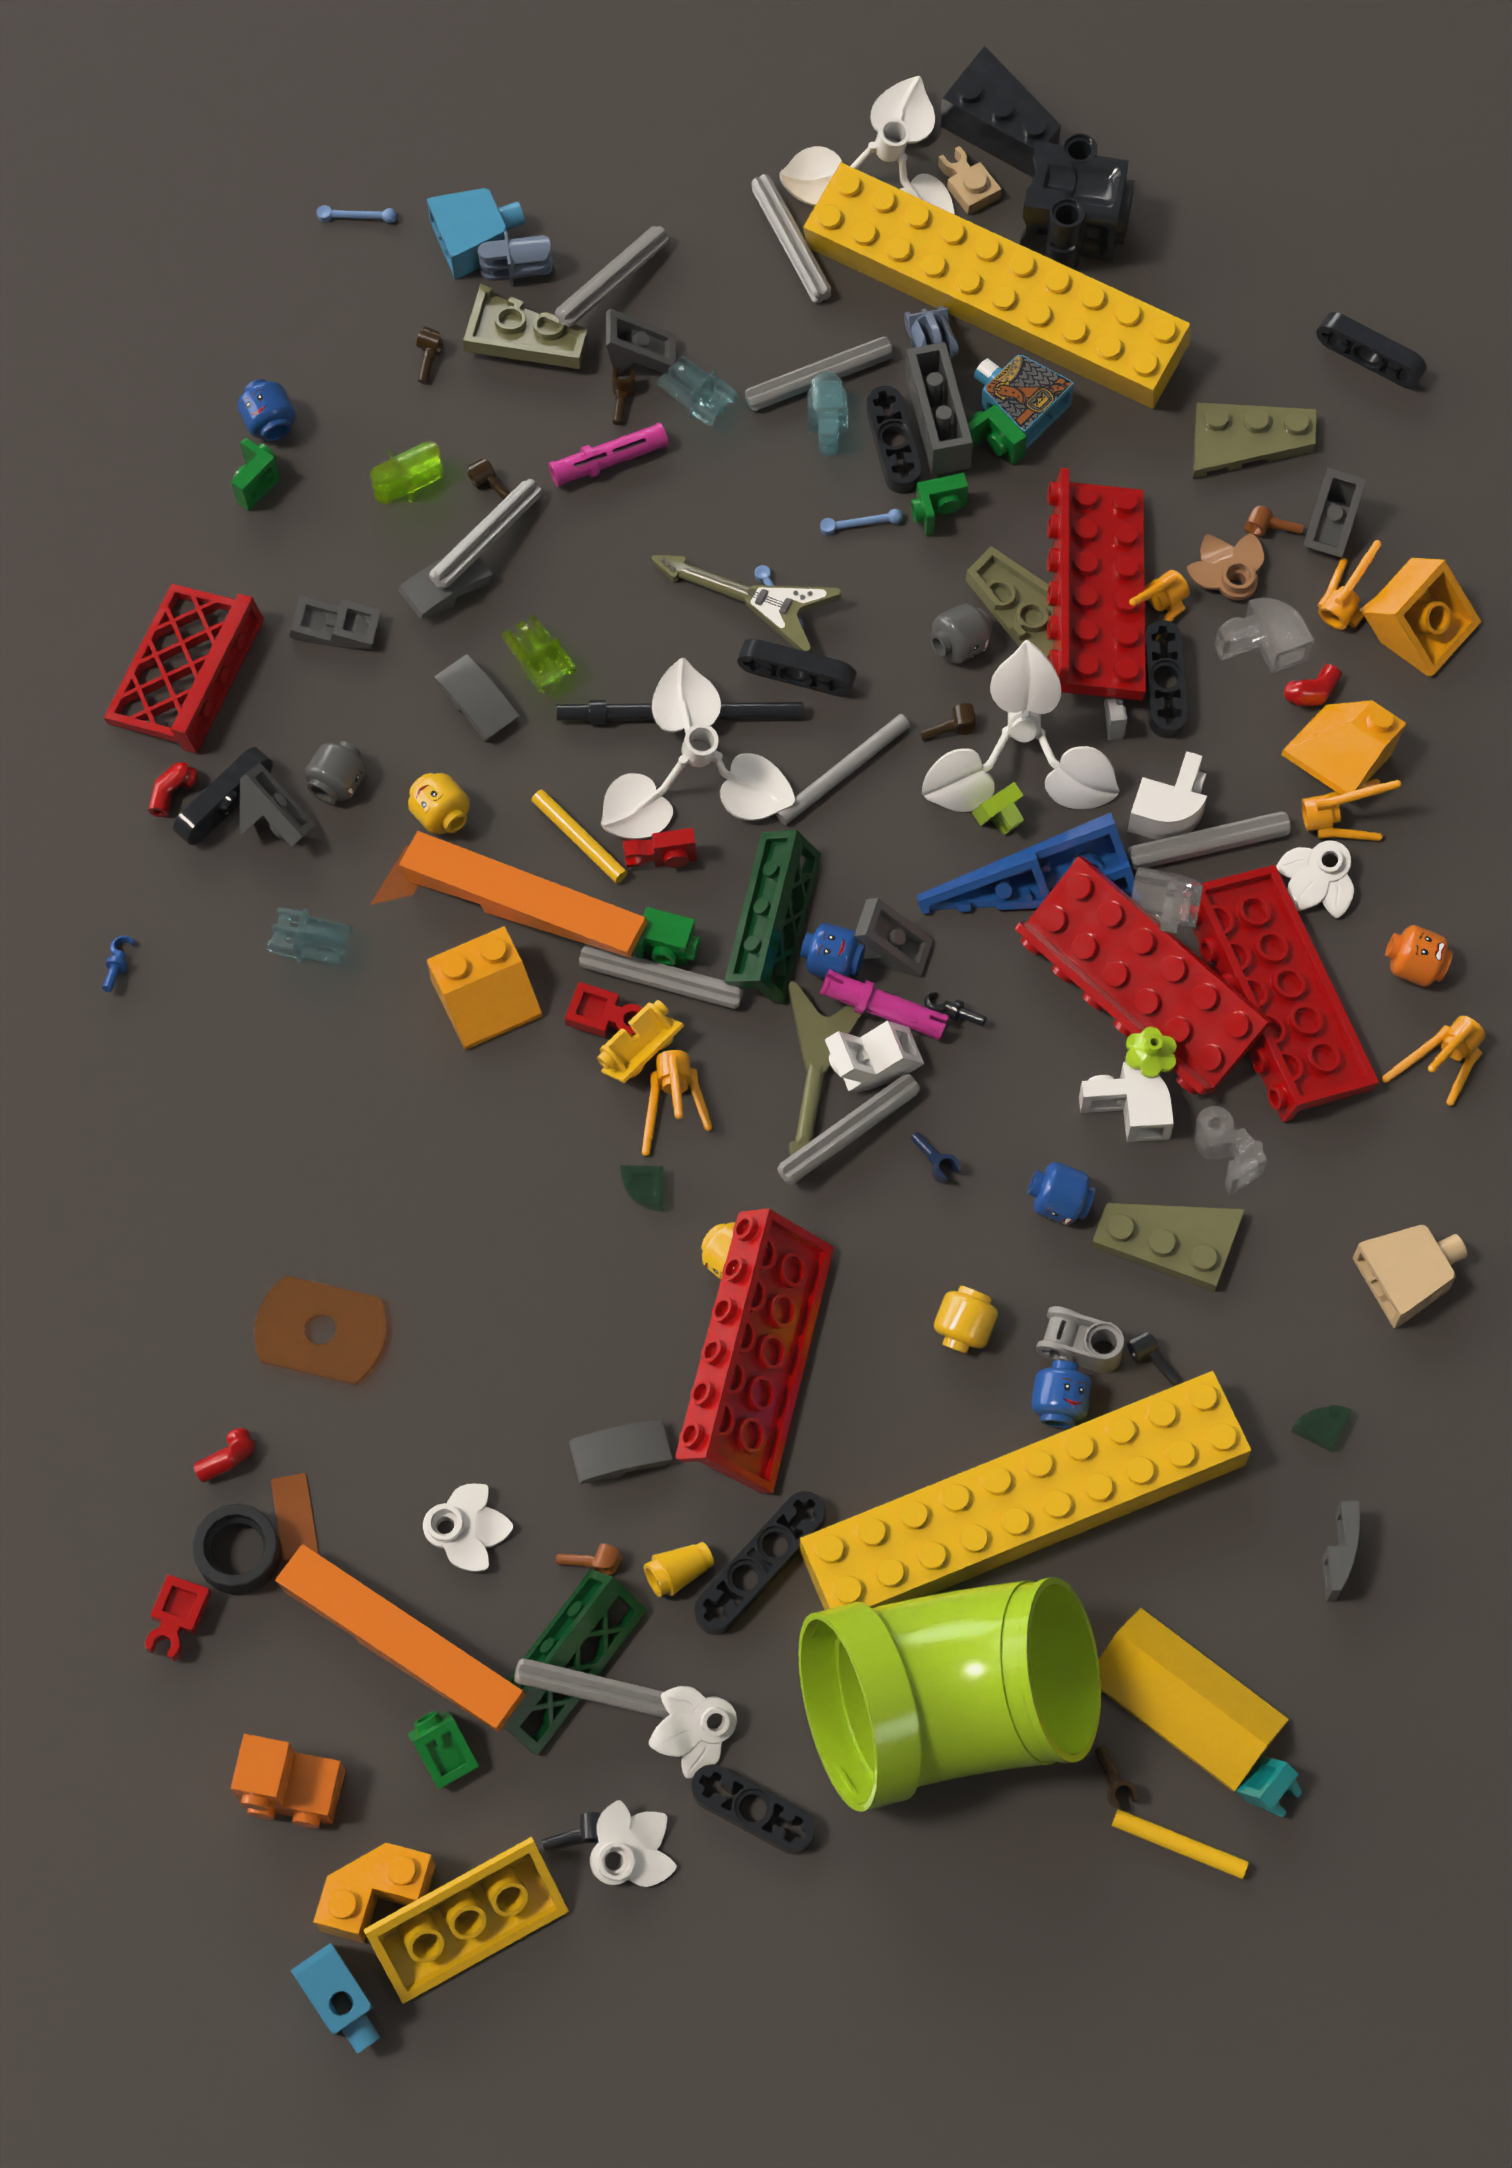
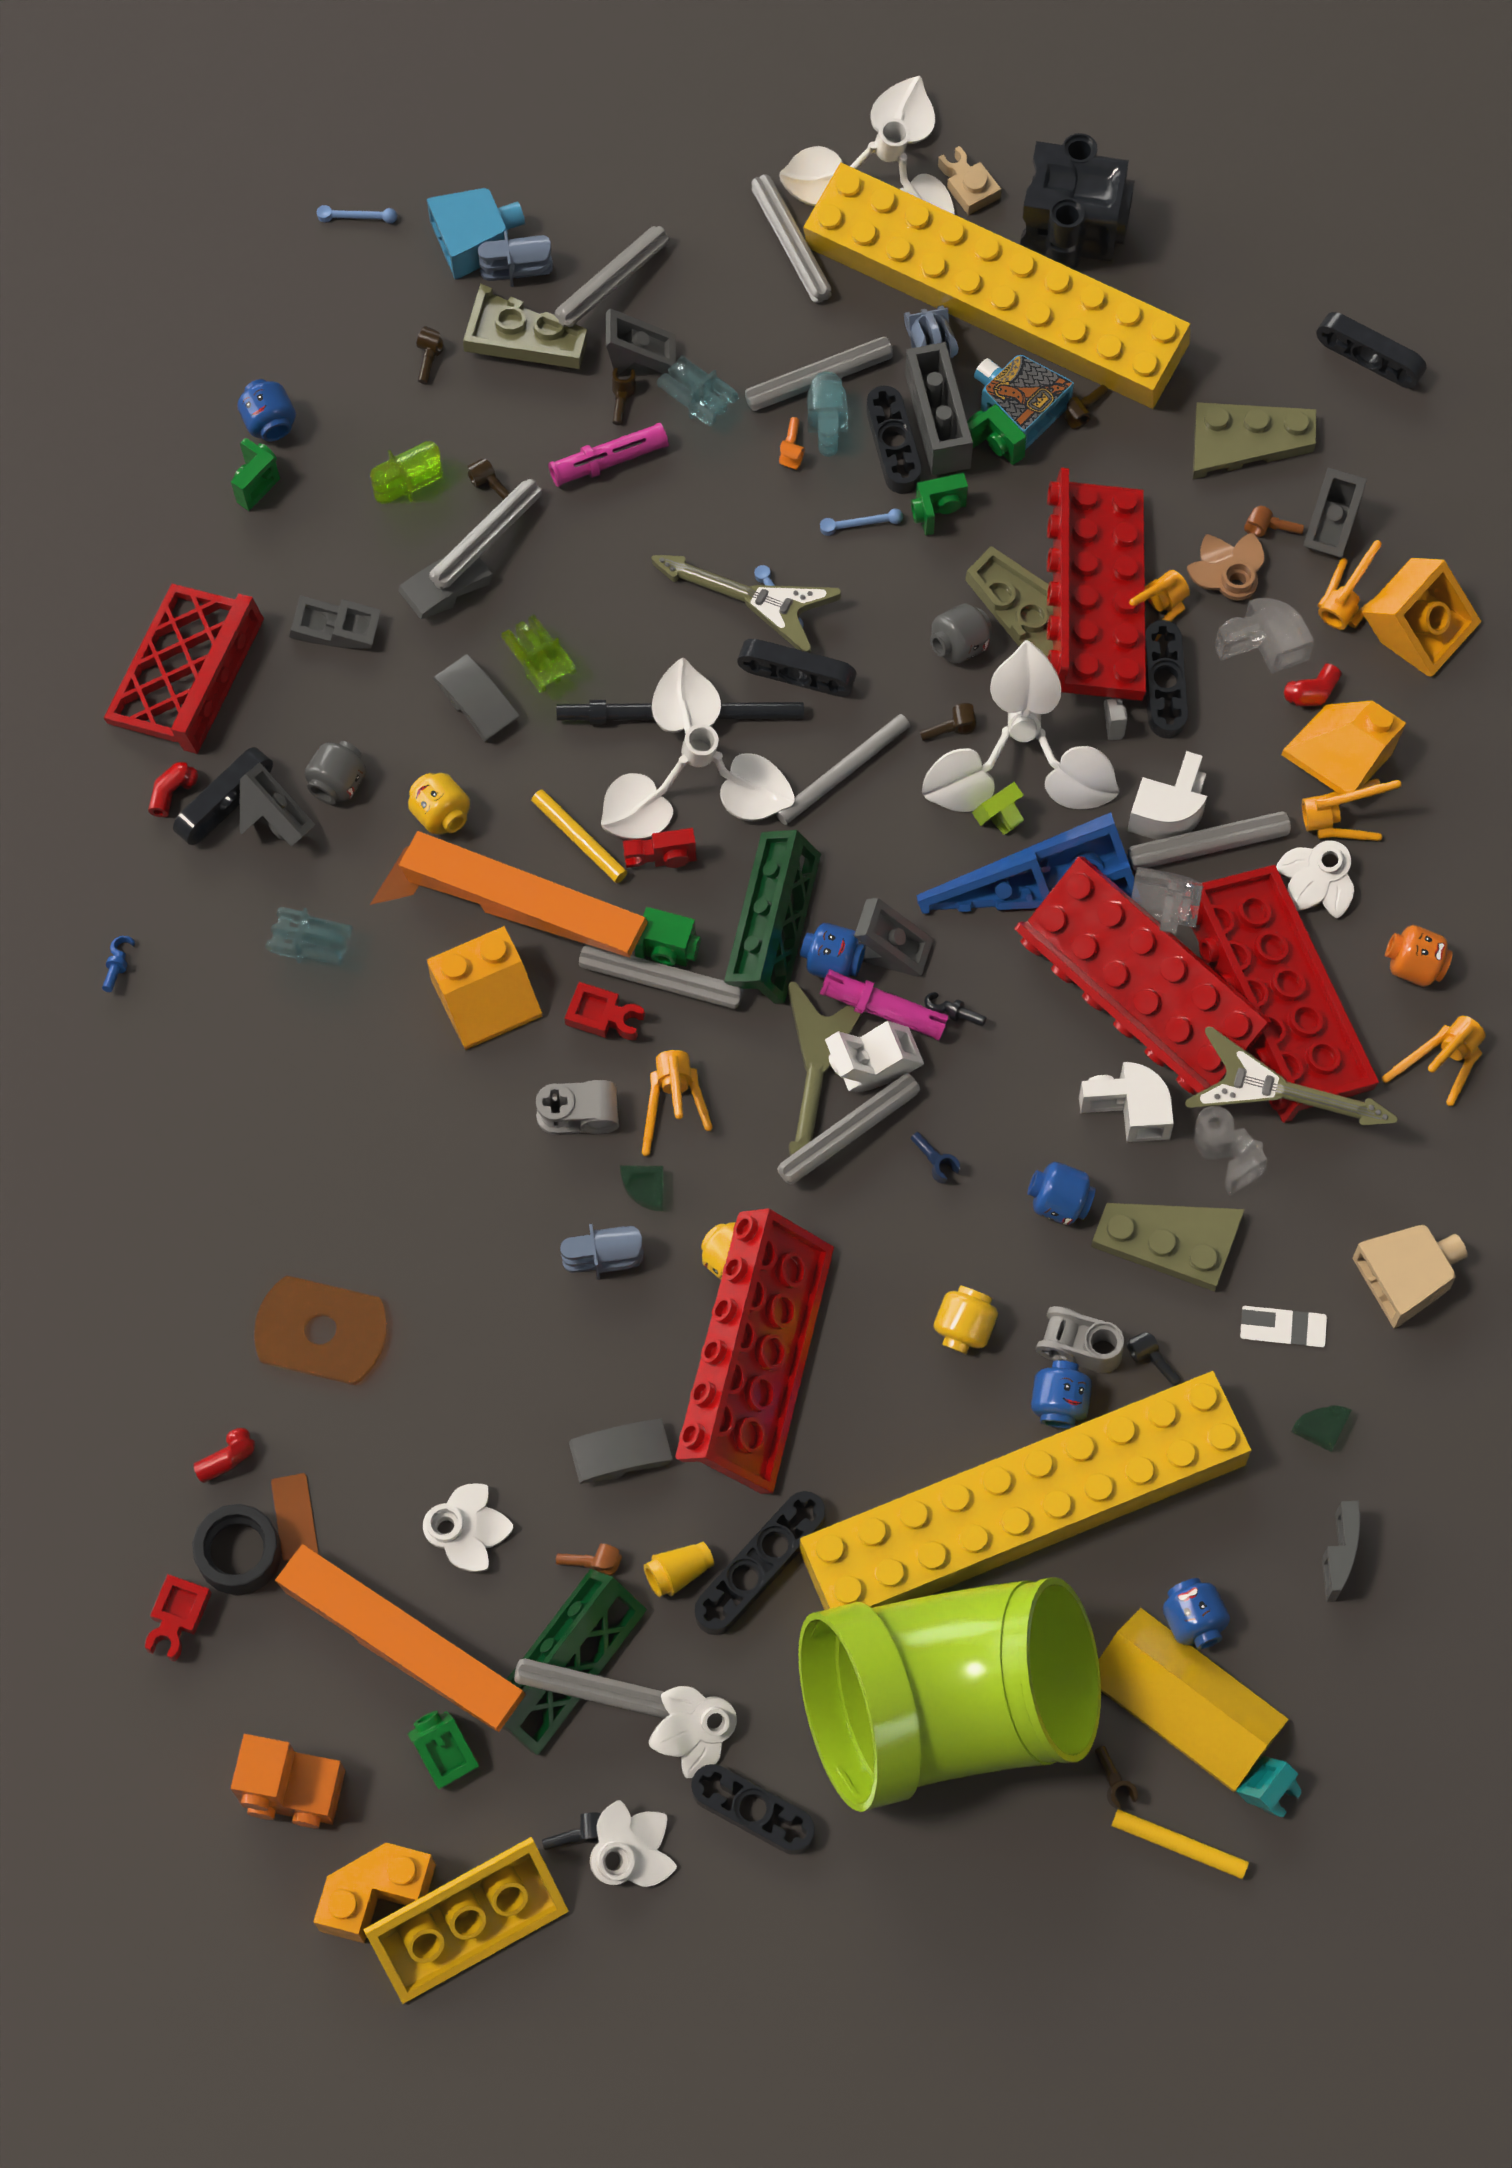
(324, 1977): dark azure torso -> none
(583, 1108): none -> light grey piece
(603, 1250): none -> sand blue arm
(626, 1056): yellow hinge -> none
(791, 454): none -> orange hand
(997, 113): black wedge -> none
(1077, 412): none -> dark brown hand
(1150, 1052): lime plant -> none
(1196, 1613): none -> blue head
(1253, 1081): none -> piece
(1283, 1326): none -> white sticker

